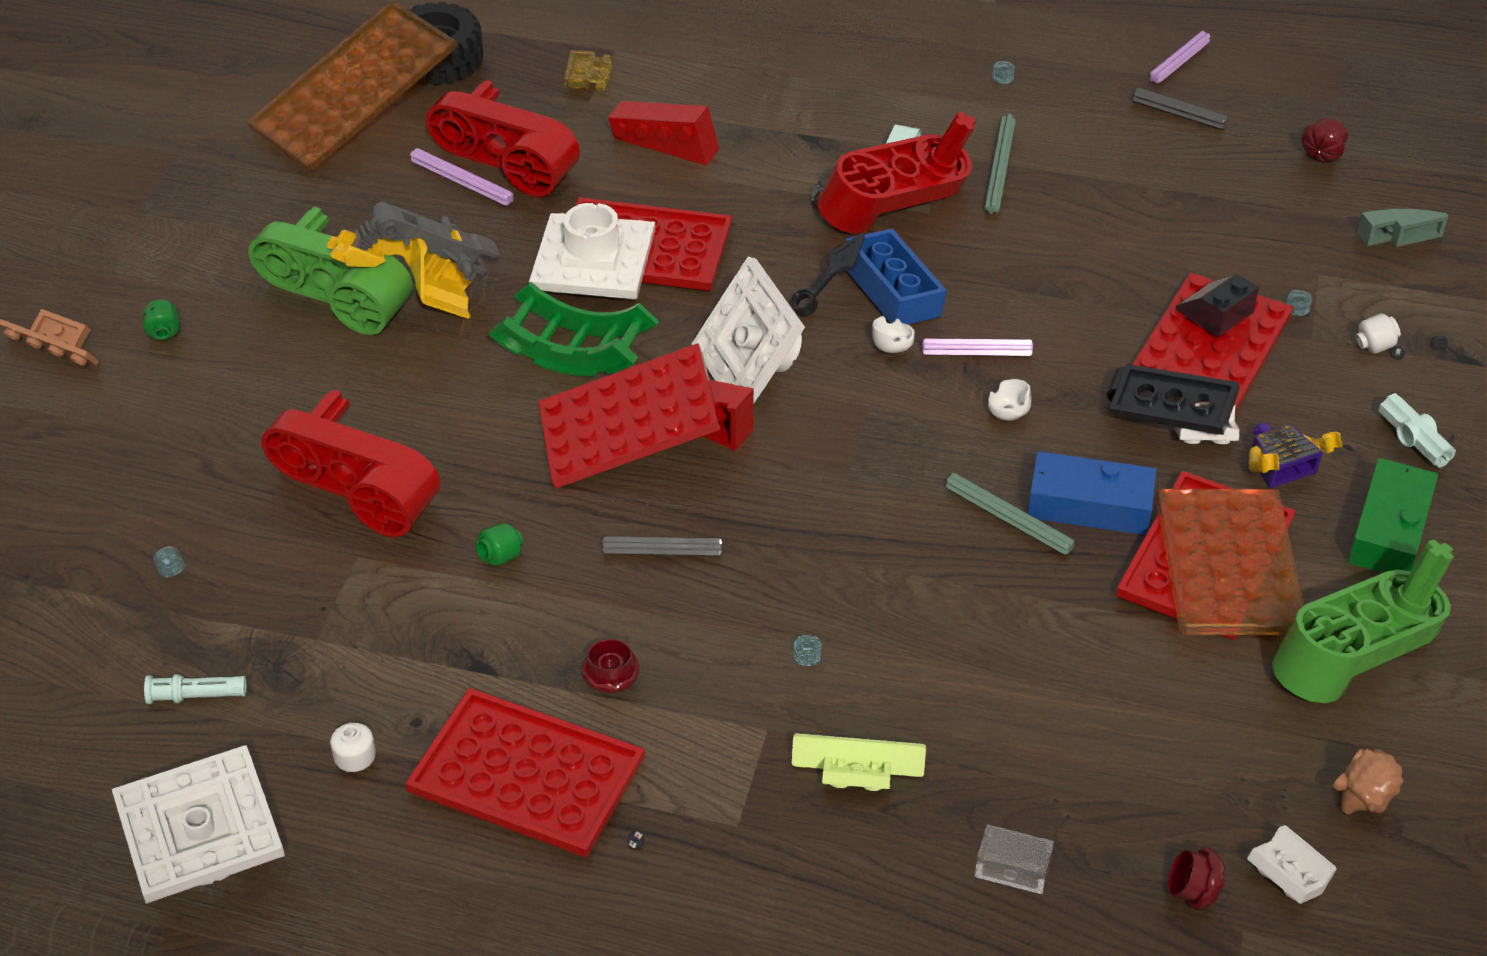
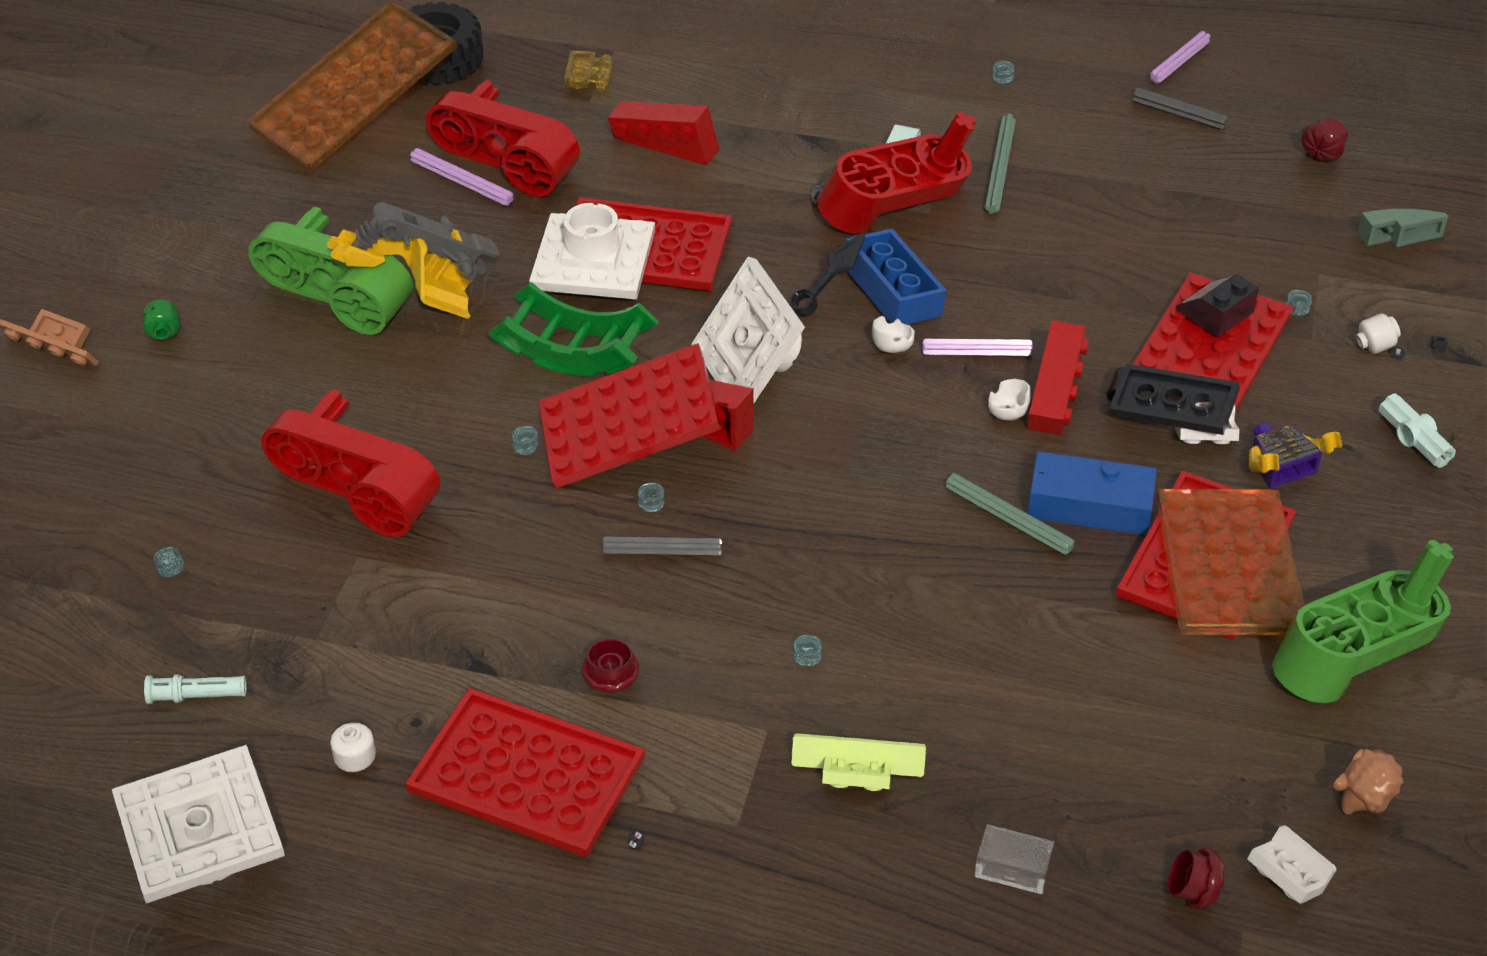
(499, 544): green head -> none
(525, 446): none -> clear light blue bush
(651, 504): none -> clear light blue bush
(1058, 377): none -> red wedge
(1393, 517): green brick -> none

